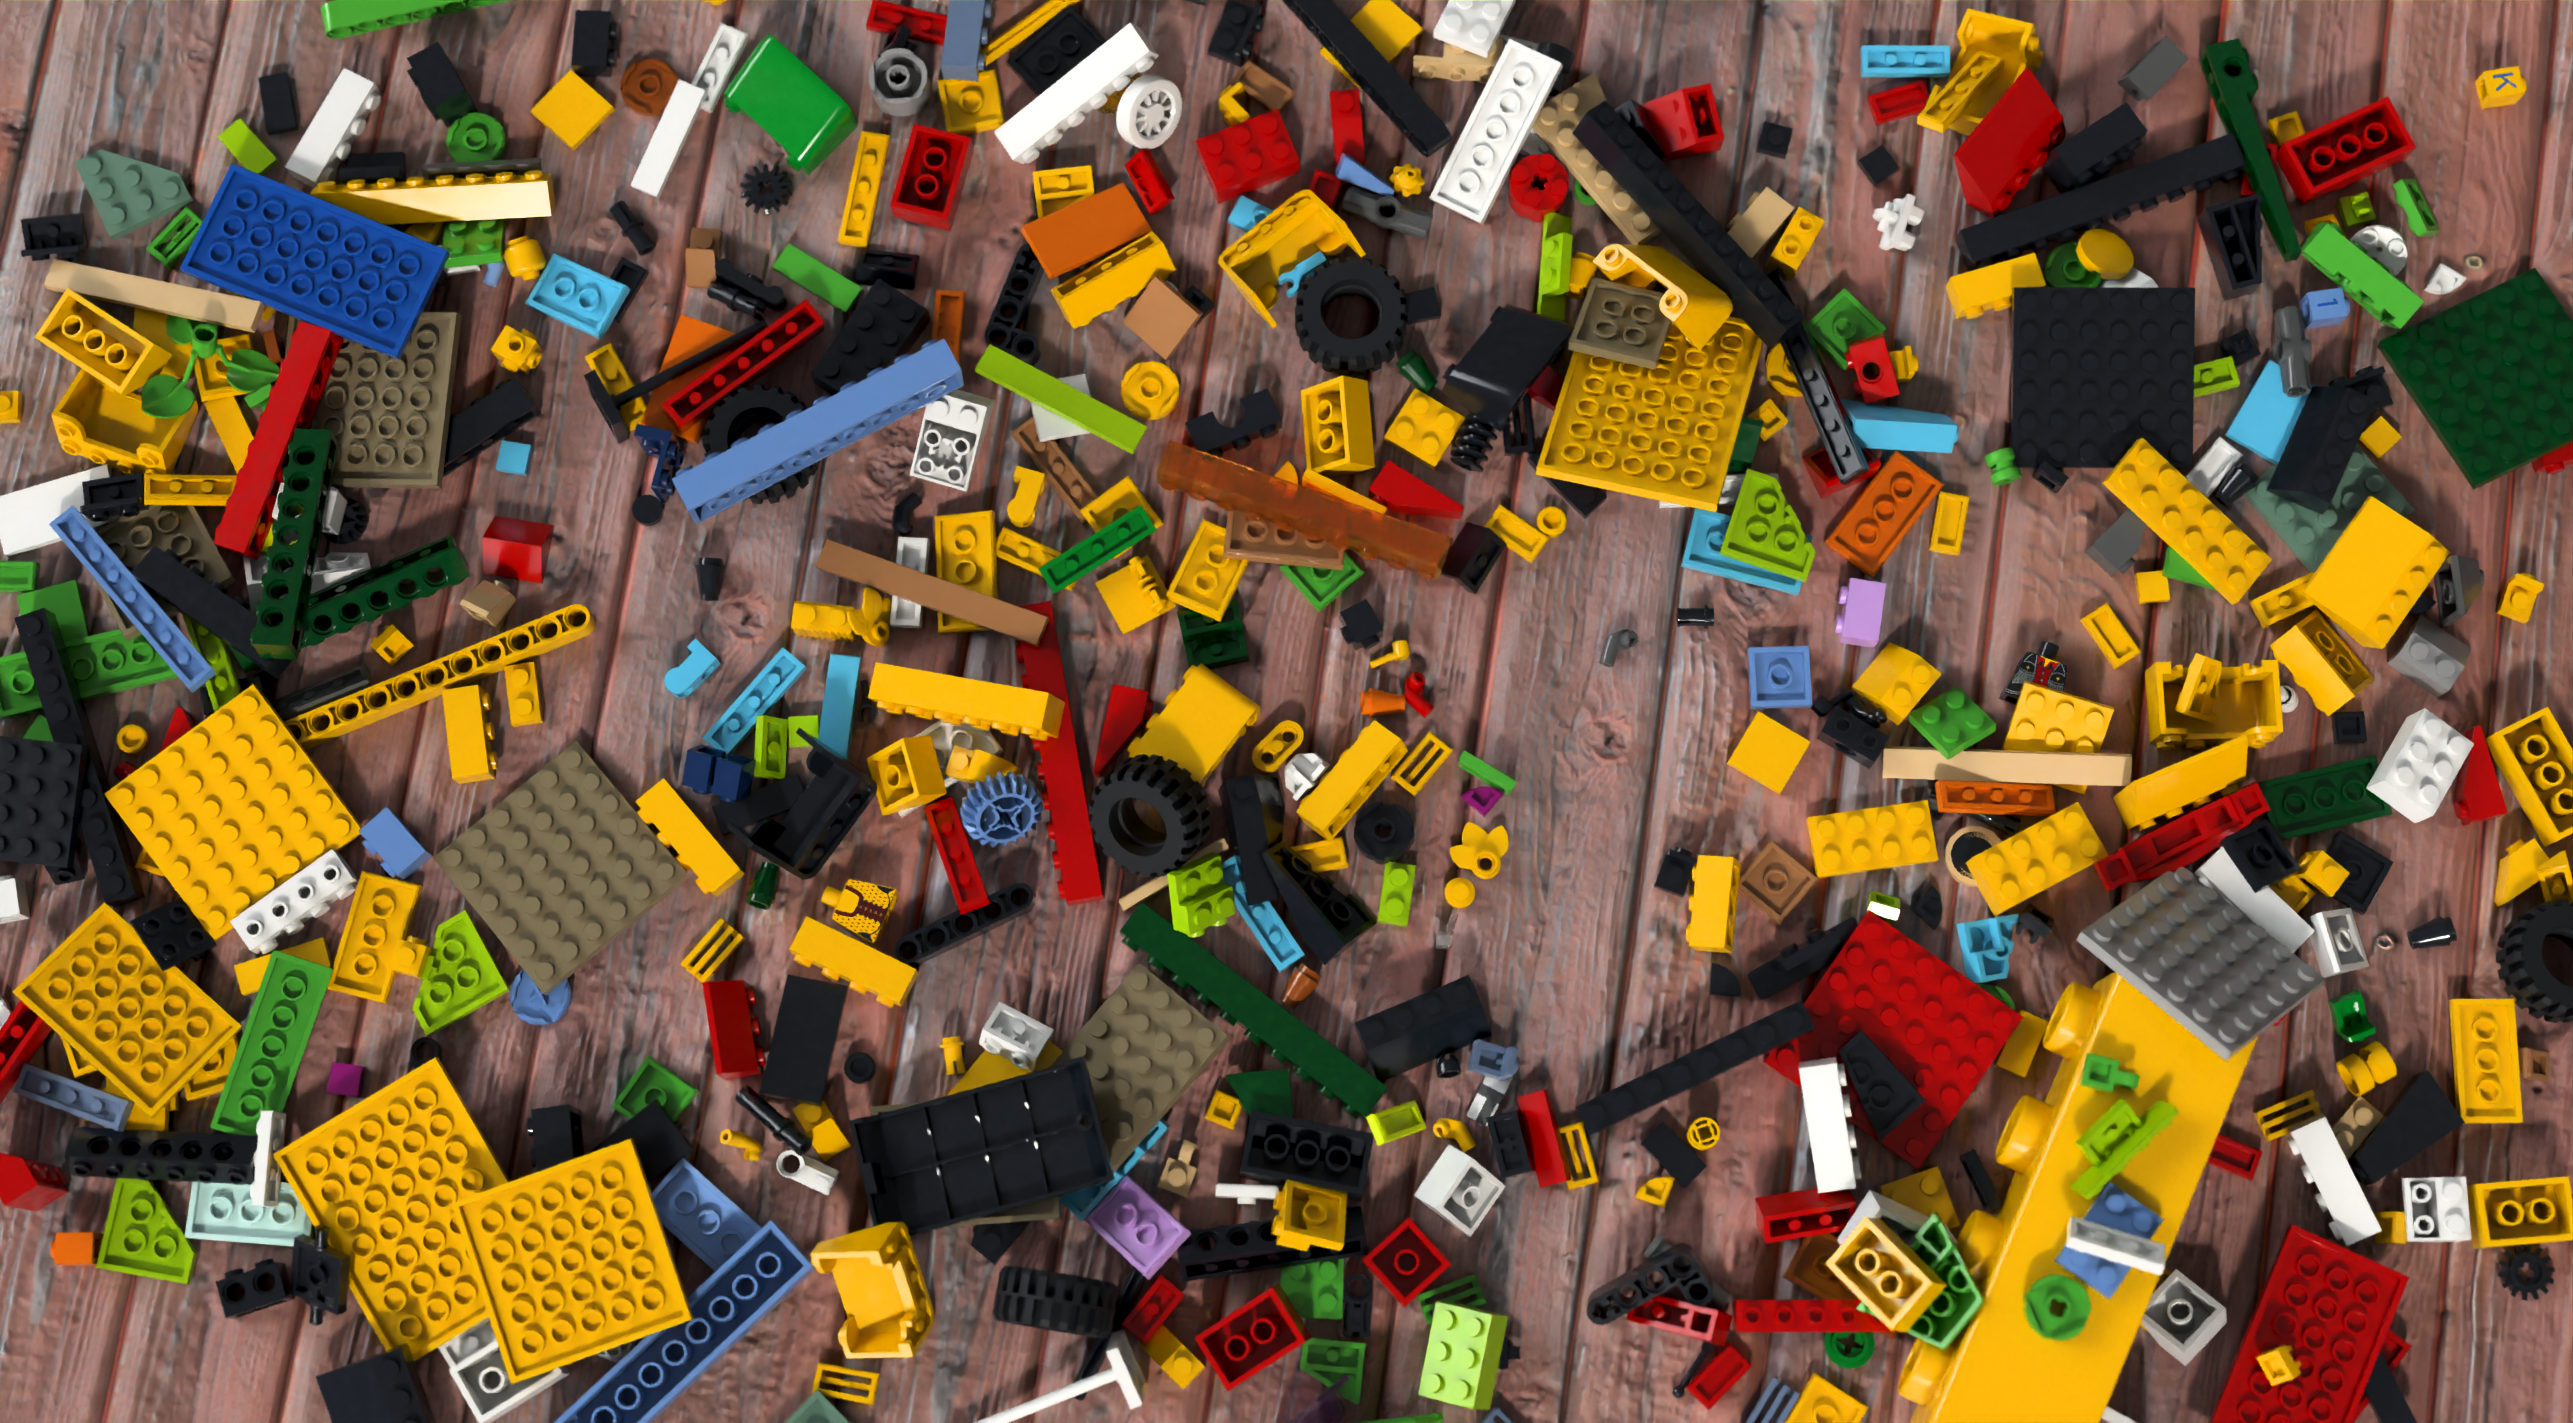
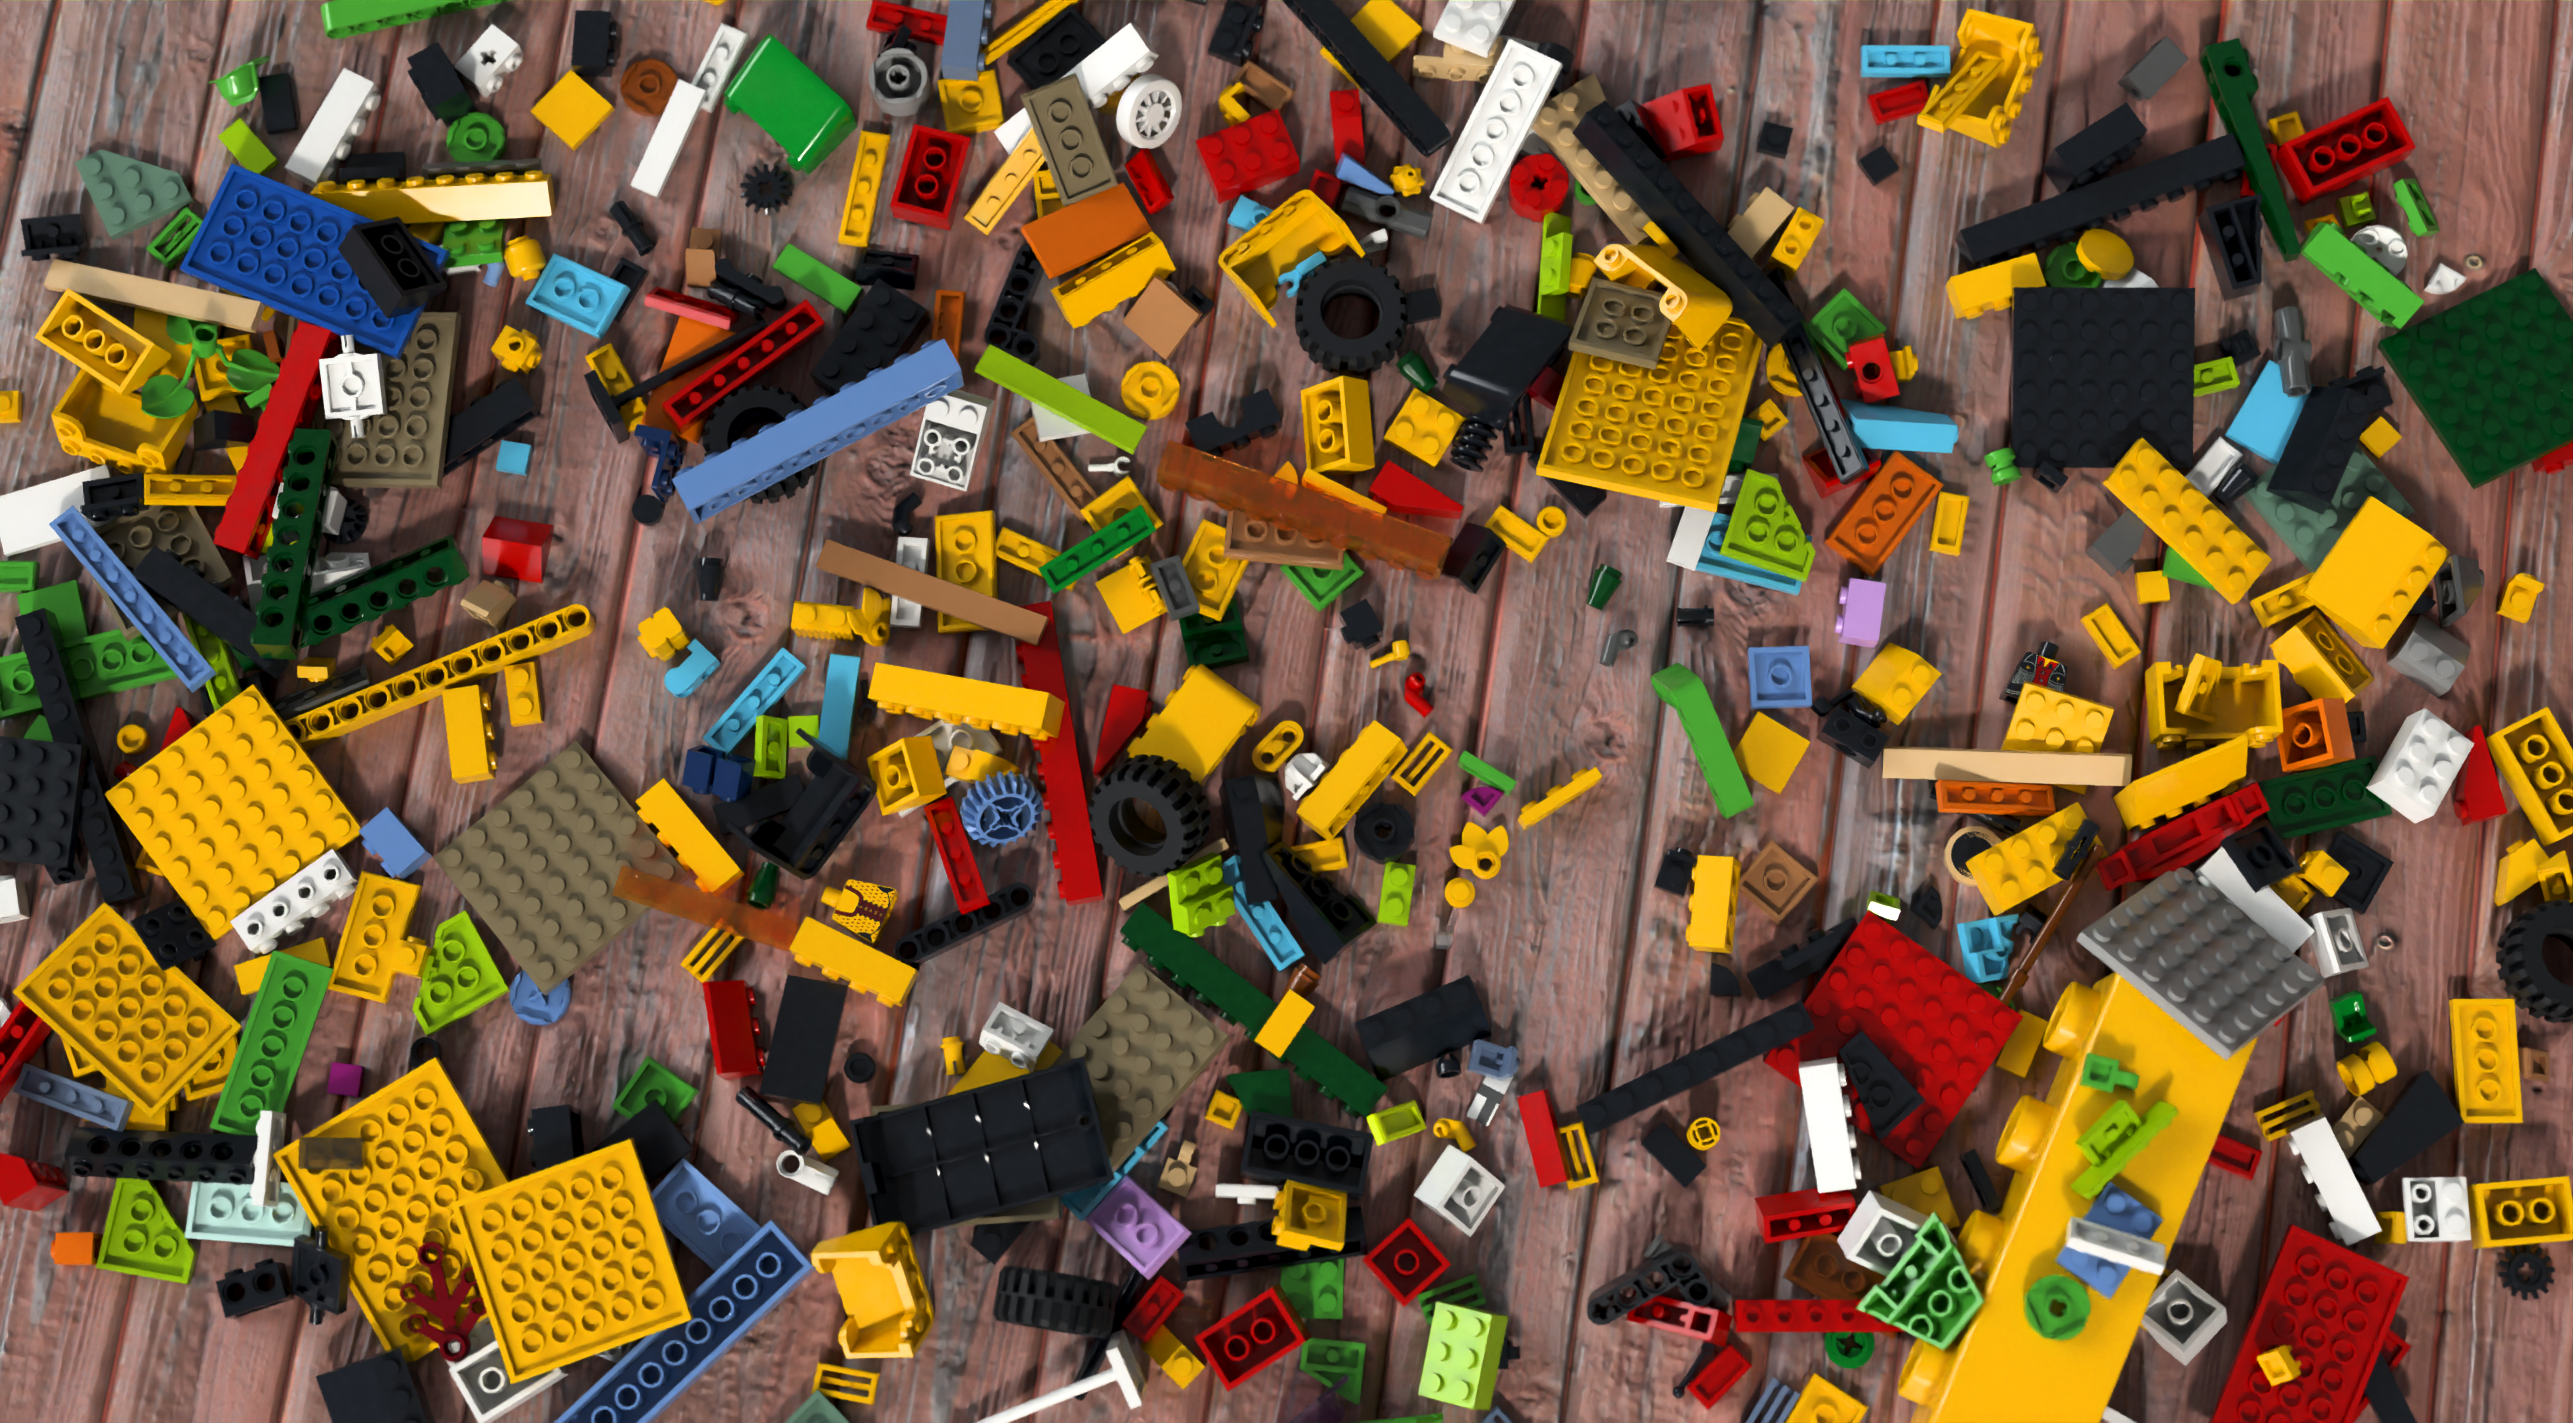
(223, 430): none -> black slope
(242, 83): none -> bright green piece
(316, 668): none -> yellow plate
(331, 1153): none -> clear smoke tile
(353, 386): none -> white plate
(391, 266): none -> black slope
(444, 1307): none -> dark red plant
(476, 65): none -> white brick
(663, 635): none -> yellow brick
(691, 307): none -> red tile
(705, 908): none -> clear orange plate
(741, 1140): yellow arm -> none
(1006, 184): none -> yellow tile
(1027, 498): yellow leg -> none
(1069, 140): none -> dark tan tile
(1111, 467): none -> white hand
(1174, 588): none -> dark grey plate
(1284, 1023): none -> yellow tile
(1358, 1312): black piece -> none
(1374, 241): none -> white tile
(1380, 703): orange cone -> none
(1510, 1144): black hinge -> none
(1559, 796): none -> yellow plate
(1603, 586): none -> dark green cone
(1656, 1191): yellow tile -> none
(1661, 239): none -> yellow tile
(1690, 537): none -> white tile
(1690, 699): none -> bright green beam
(1872, 839): yellow plate -> none
(1886, 1274): yellow brick -> none
(1893, 222): white hips -> none
(1952, 722): bright green plate -> none
(2009, 146): red slope -> none
(2018, 976): none -> reddish brown bar
(2086, 833): none -> black pin
(2289, 699): white cylinder -> none
(2315, 735): none -> orange brick
(2324, 308): medium blue brick -> none
(2433, 934): black cone -> none
(2500, 87): yellow brick -> none

